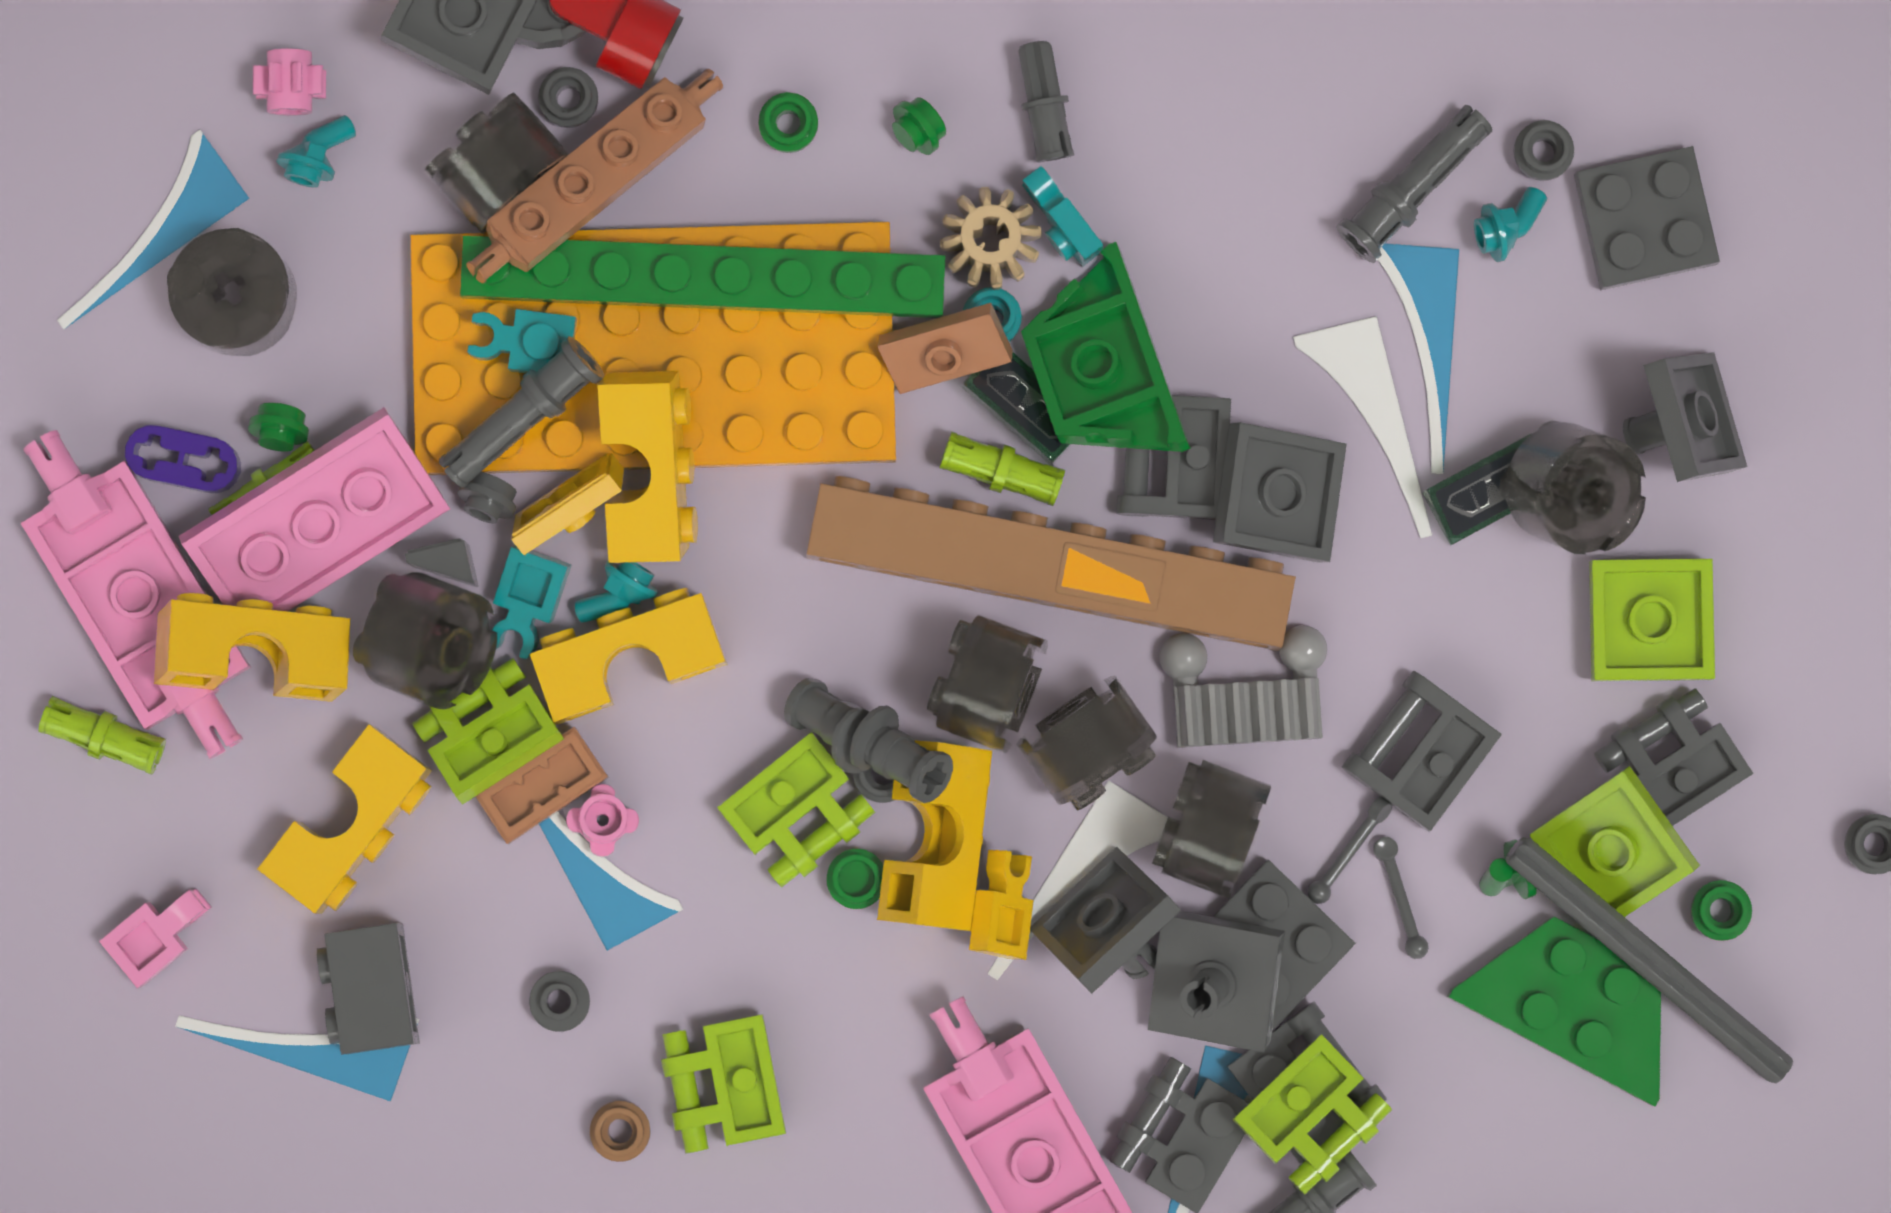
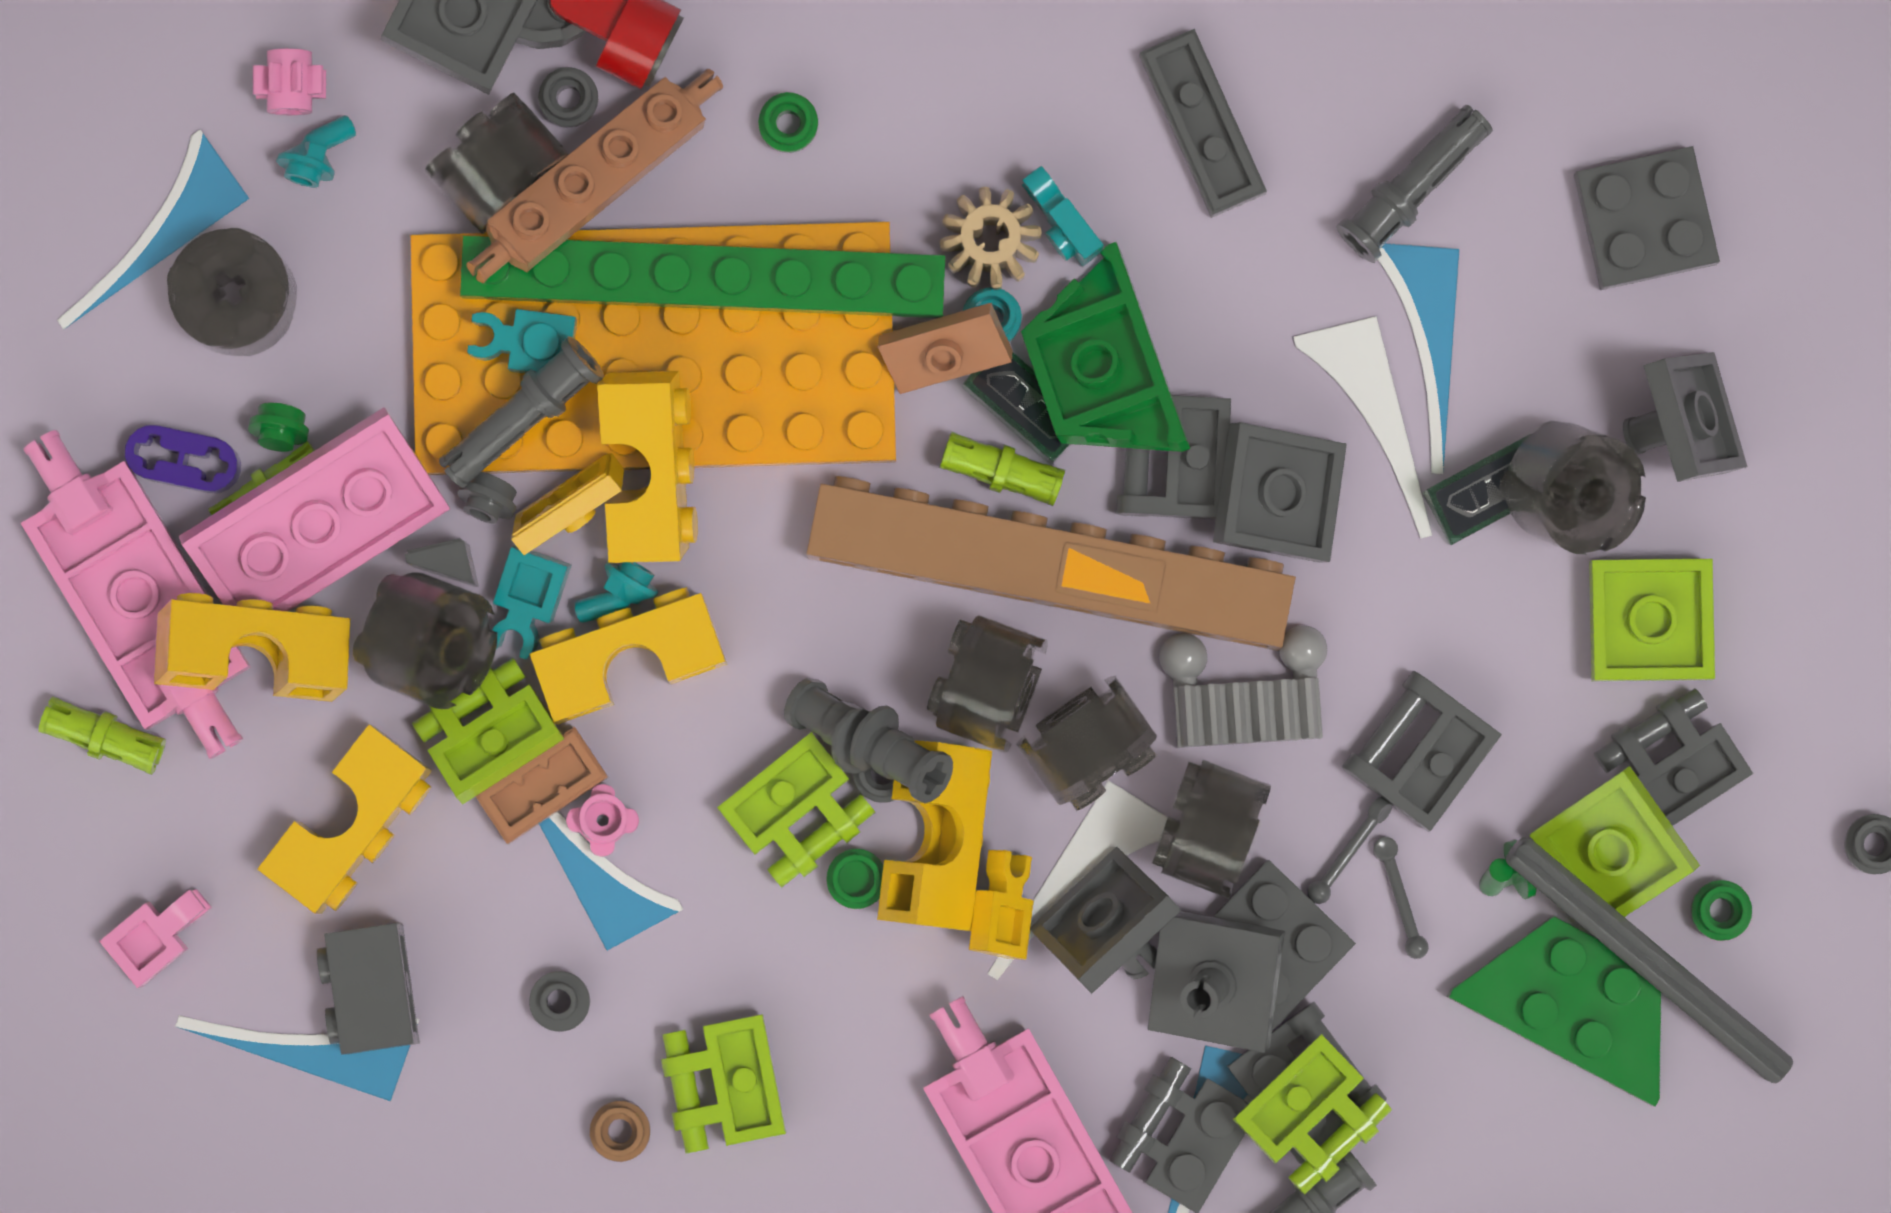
(918, 126): green plate -> none
(1044, 102): dark grey axle -> none
(1202, 123): none -> dark grey tile
(1500, 228): teal plate -> none
(1548, 132): dark grey plate -> none

